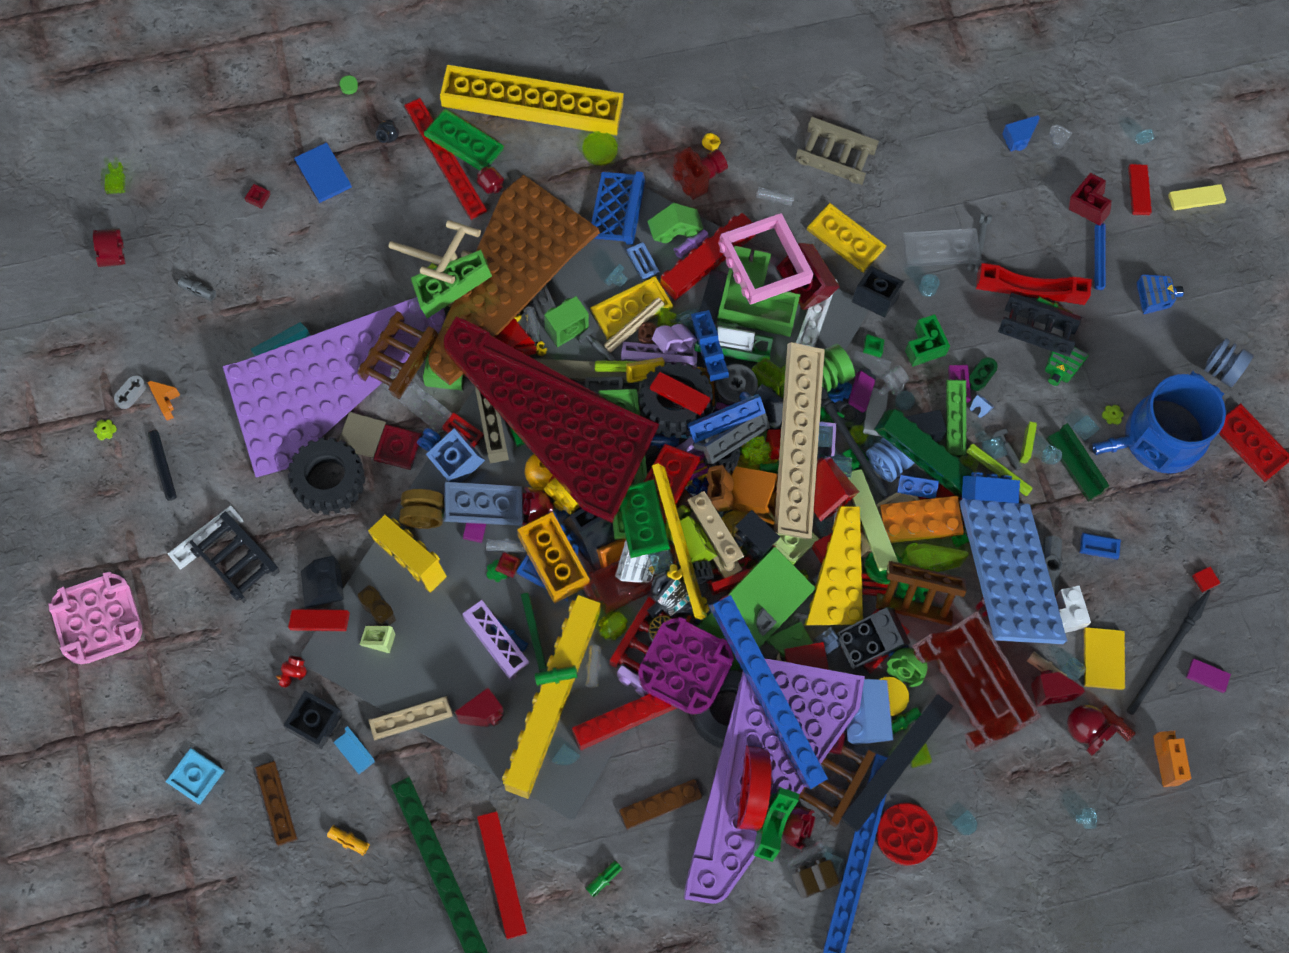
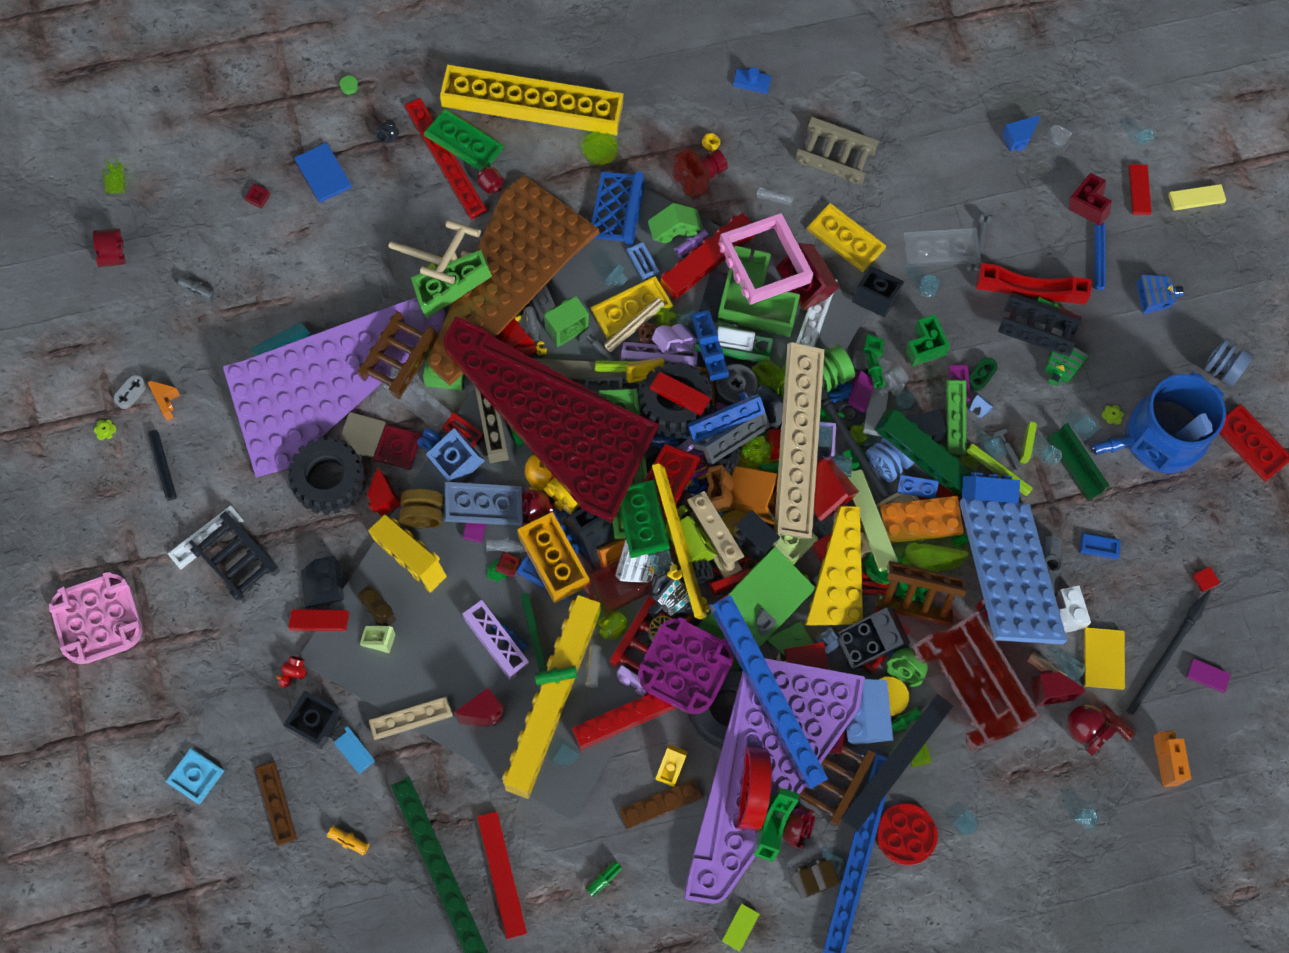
(382, 495): none -> red slope
(671, 765): none -> yellow slope
(740, 927): none -> lime tile
(752, 80): none -> blue tile
(875, 370): none -> green axle
(1195, 430): none -> medium blue tile

